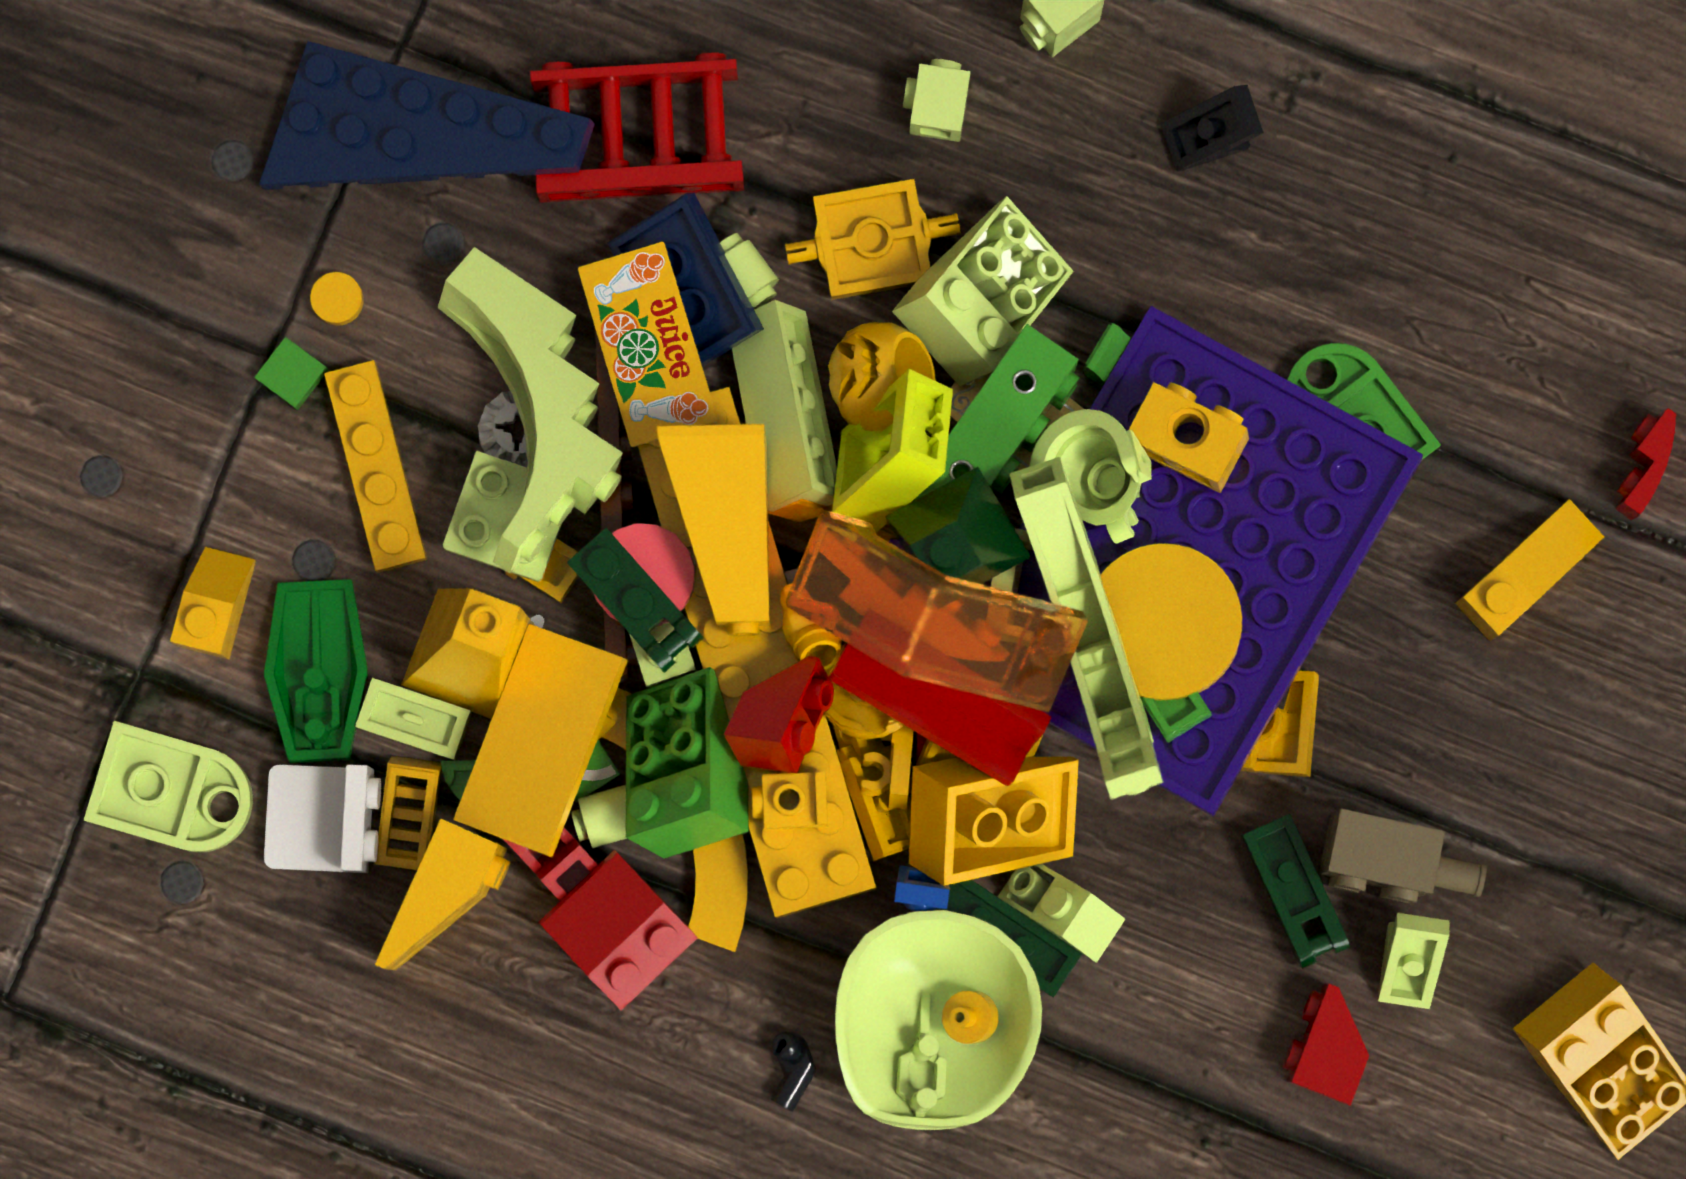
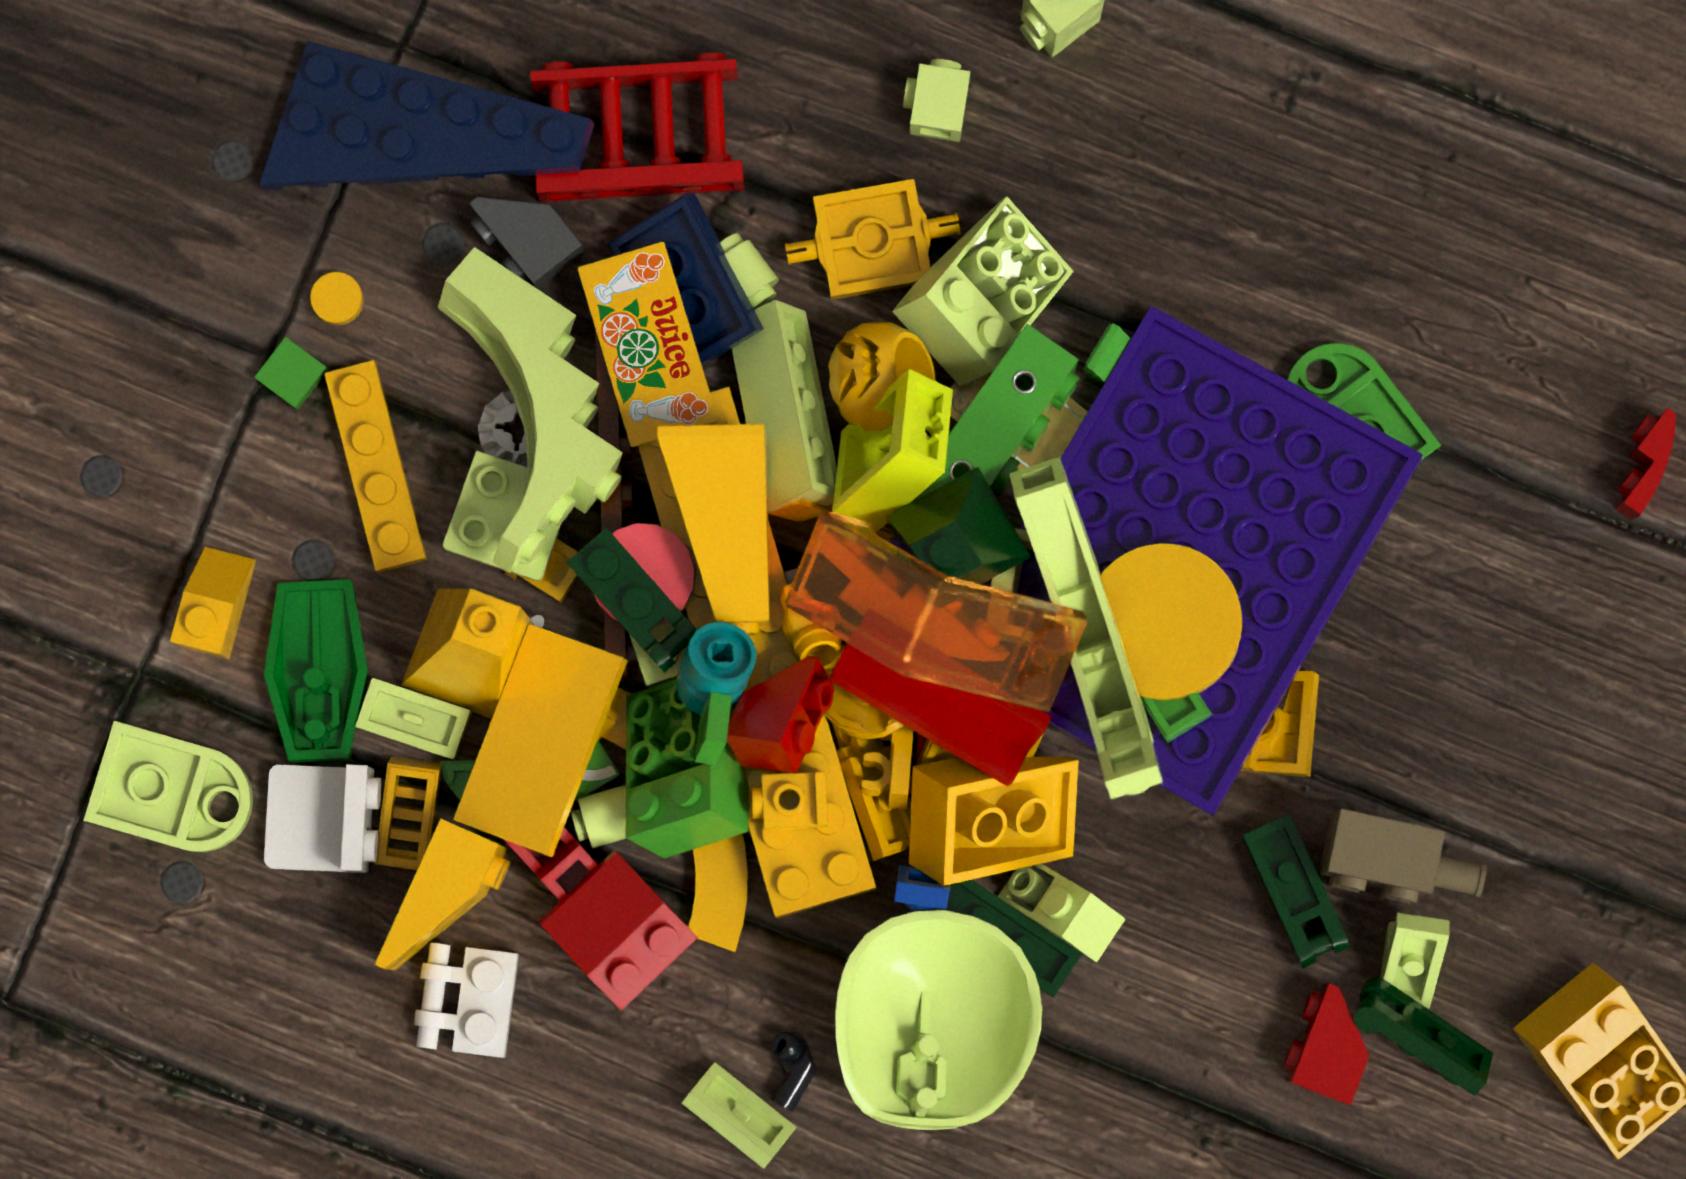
(483, 1001): none -> white plate
(531, 236): none -> dark grey slope
(713, 728): none -> bright green tile
(715, 661): none -> teal wheel
(739, 1115): none -> yellowish green plate
(970, 1017): yellow tile -> none
(1101, 465): yellowish green helmet -> none
(1207, 460): yellow brick -> none
(1213, 129): black slope -> none
(1423, 1034): none -> dark green plate
(1529, 570): yellow slope -> none

